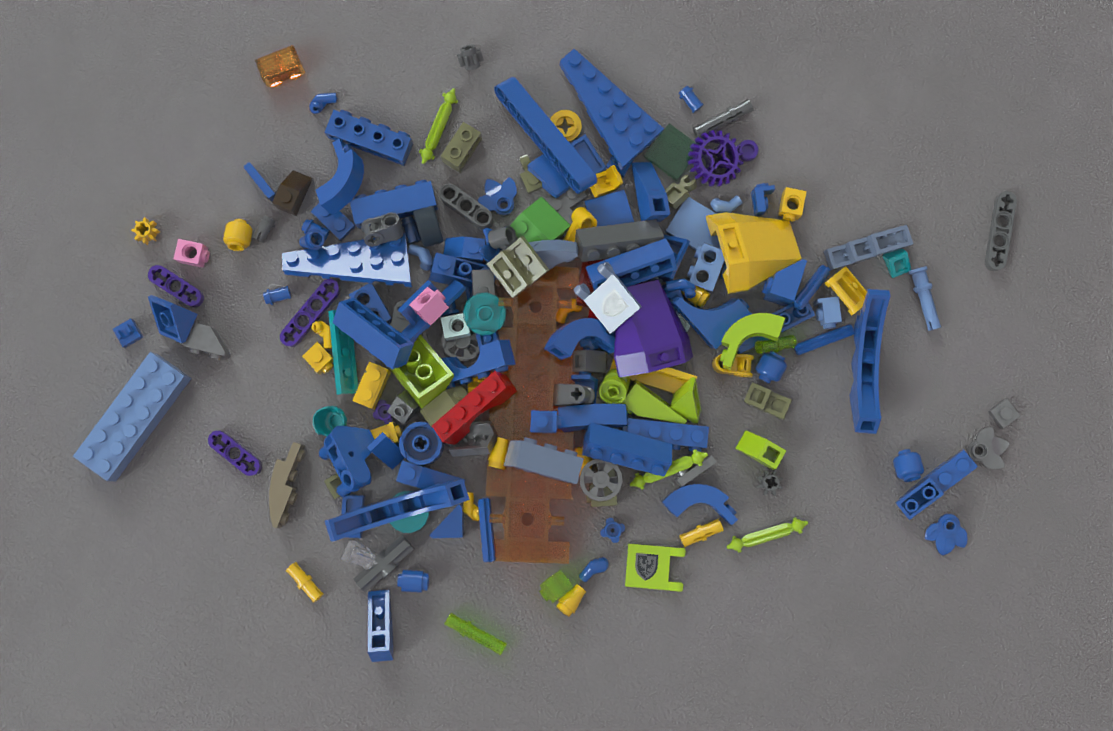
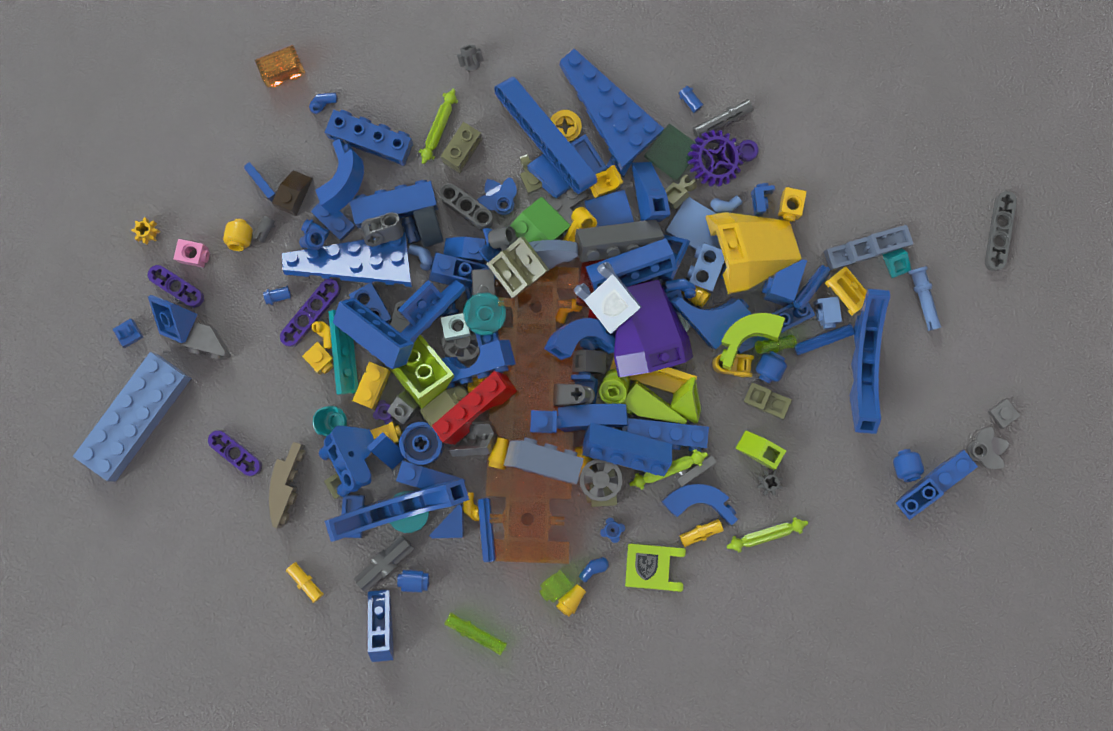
(358, 554): clear piece -> none
(429, 305): bright pink brick -> none
(945, 537): blue plate -> none

